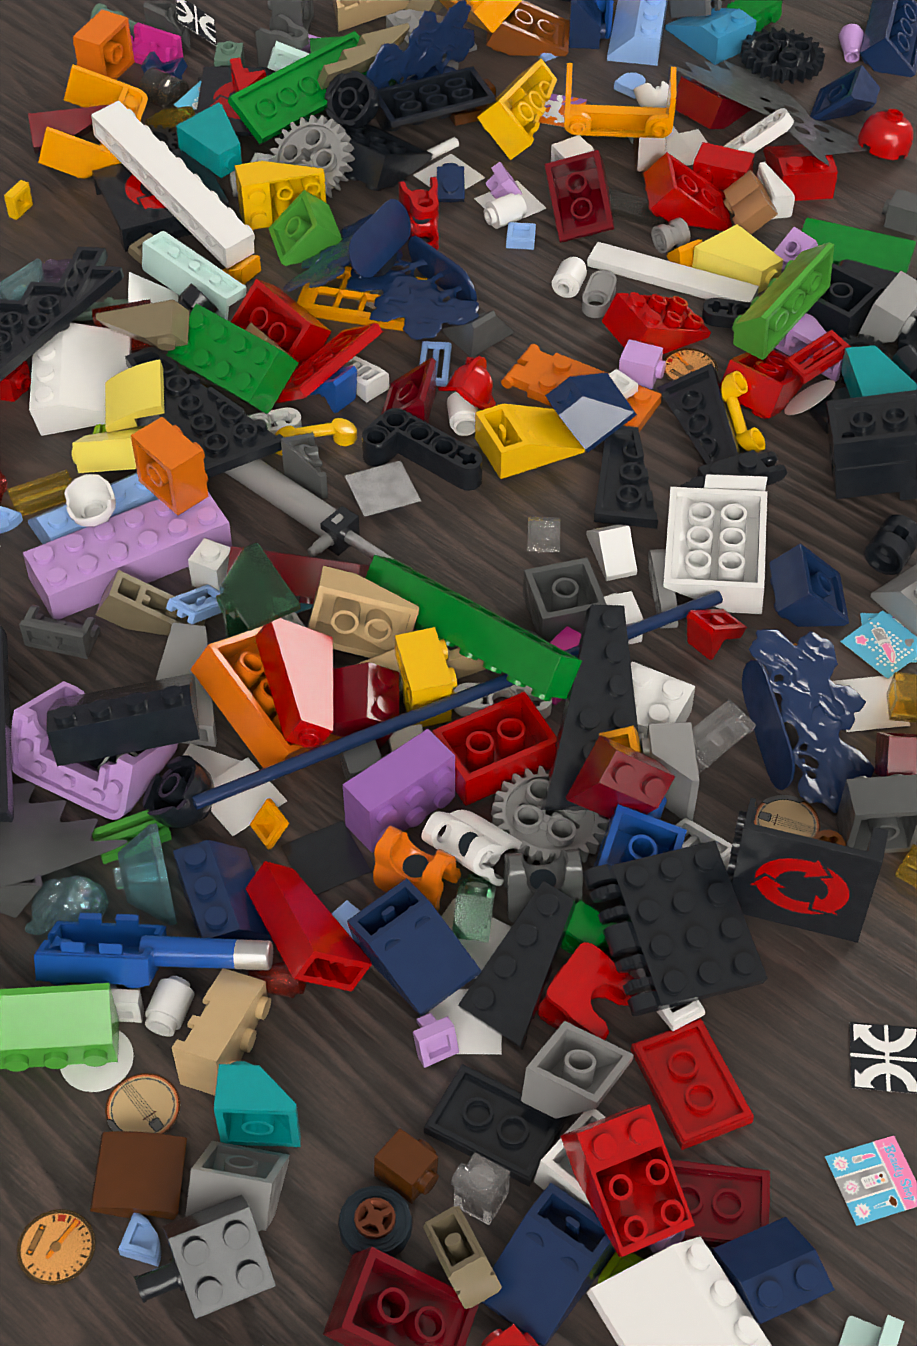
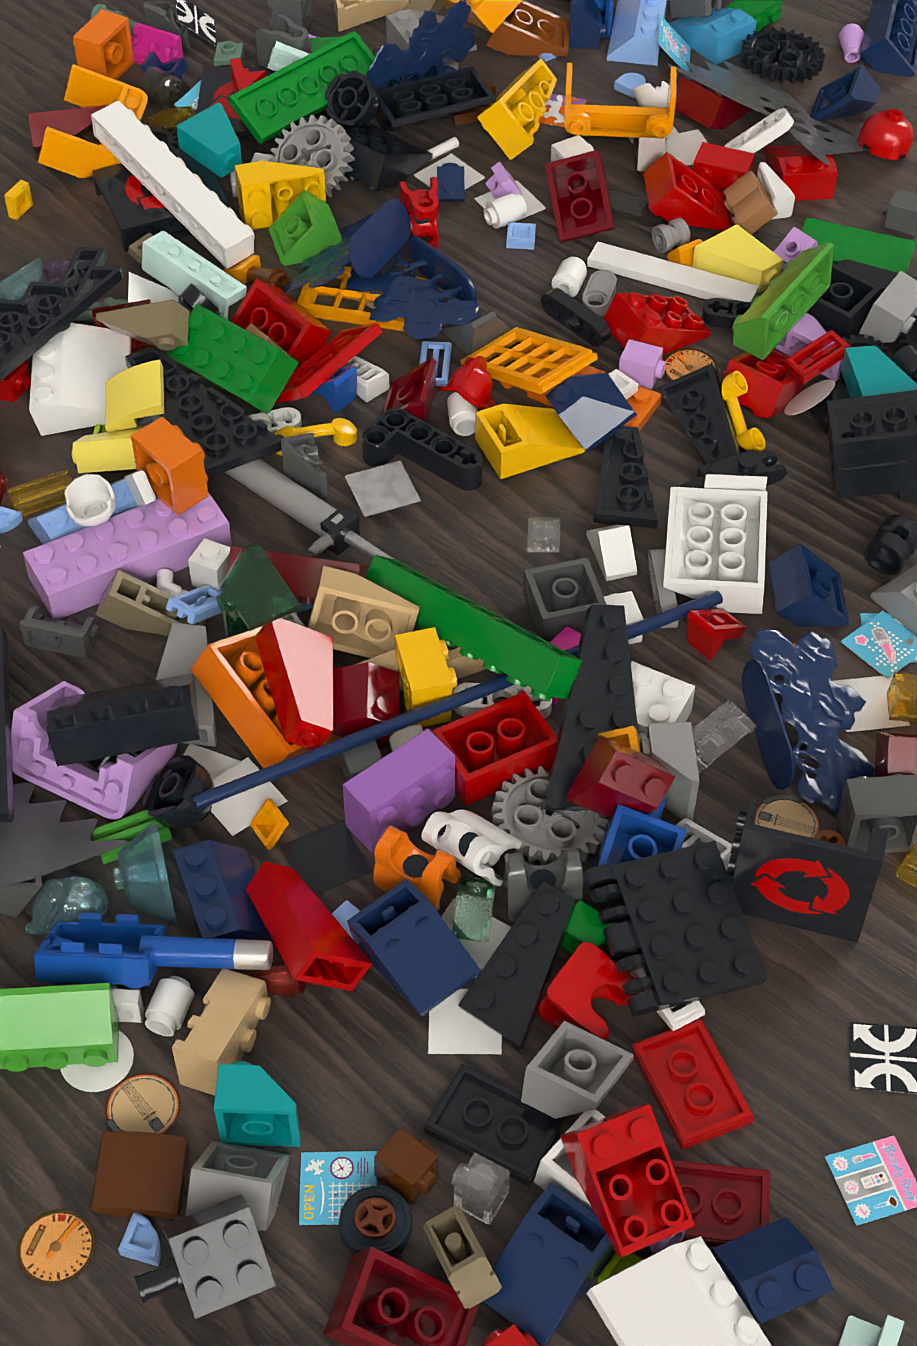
(140, 488): none -> white tile
(166, 584): none -> white arm
(270, 275): none -> reddish brown cone
(328, 1182): none -> medium azure sticker
(364, 54): dark tan slope -> none
(435, 1039): lavender tile -> none
(578, 355): none -> light orange piece
(587, 325): none -> black beam
(673, 44): none -> medium azure sticker

